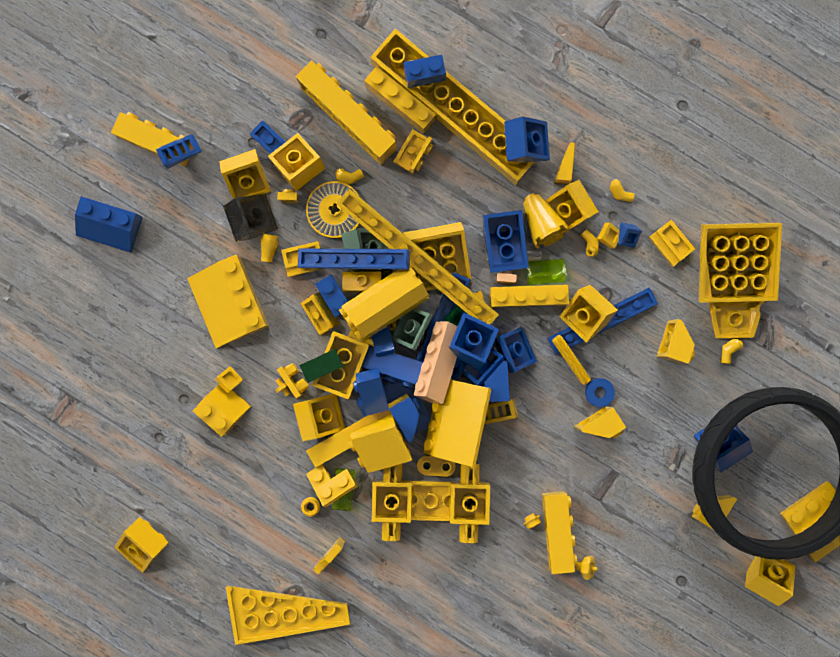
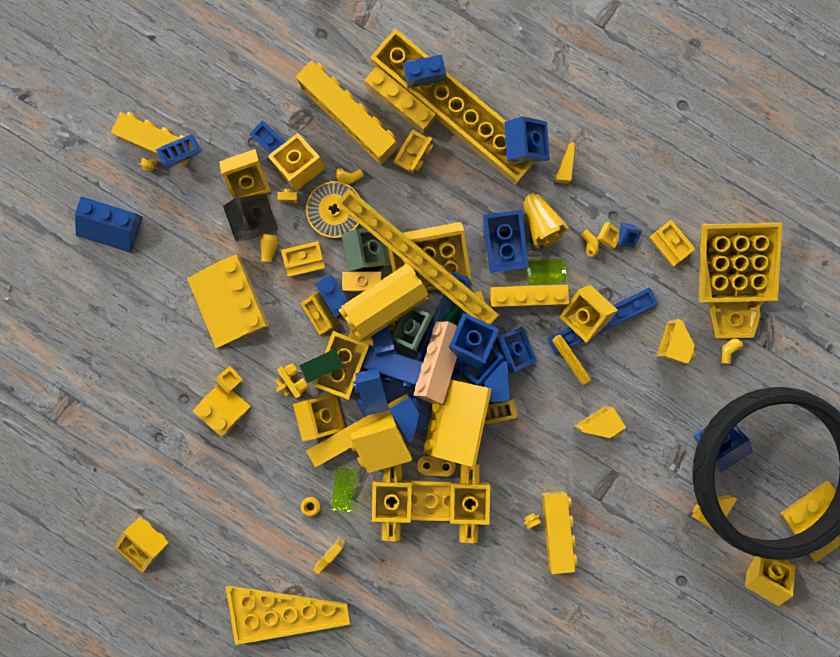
(148, 164): none -> yellow plate
(329, 488): yellow plate -> none
(354, 259): blue tile -> none
(506, 277): light nougat plate -> none
(573, 204): yellow slope -> none
(587, 567): yellow piece -> none
(590, 392): blue piece -> none
(619, 193): yellow arm -> none

